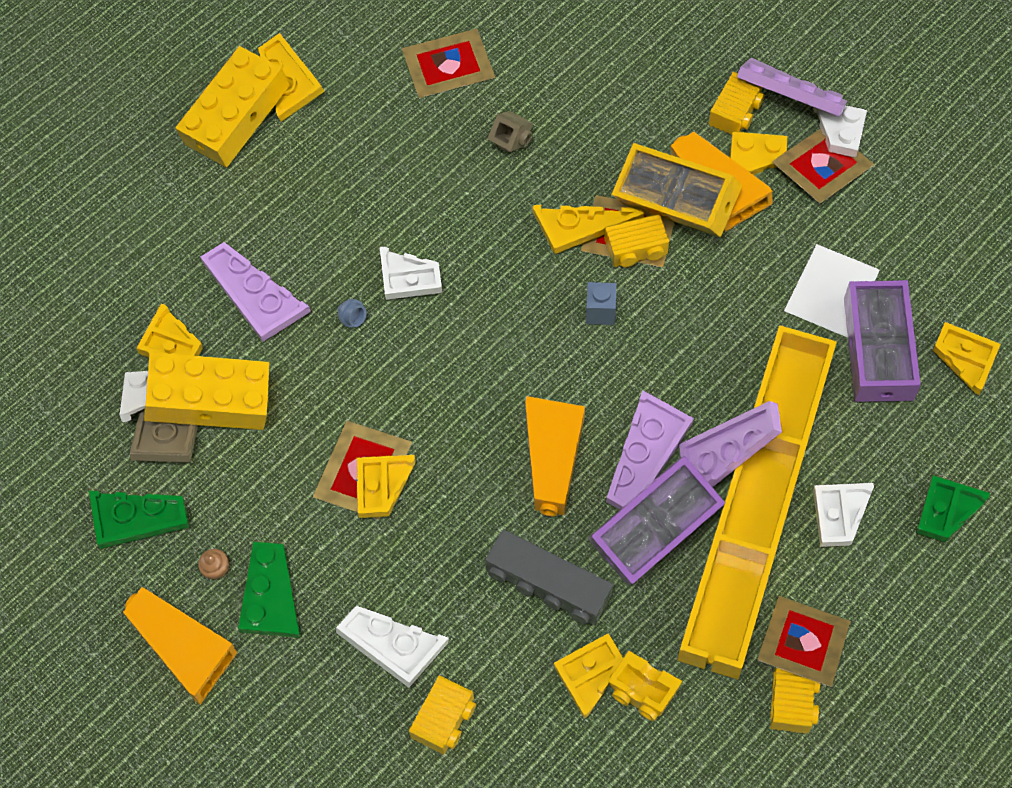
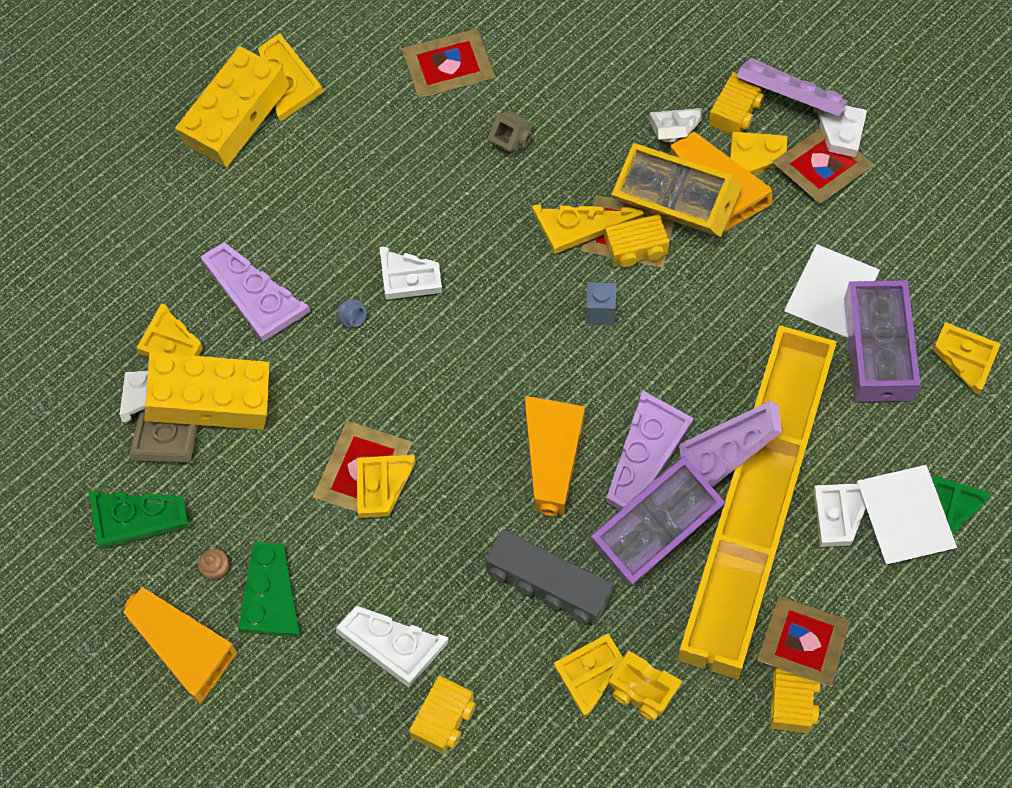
(675, 123): none -> white wing
(906, 514): none -> white sticker

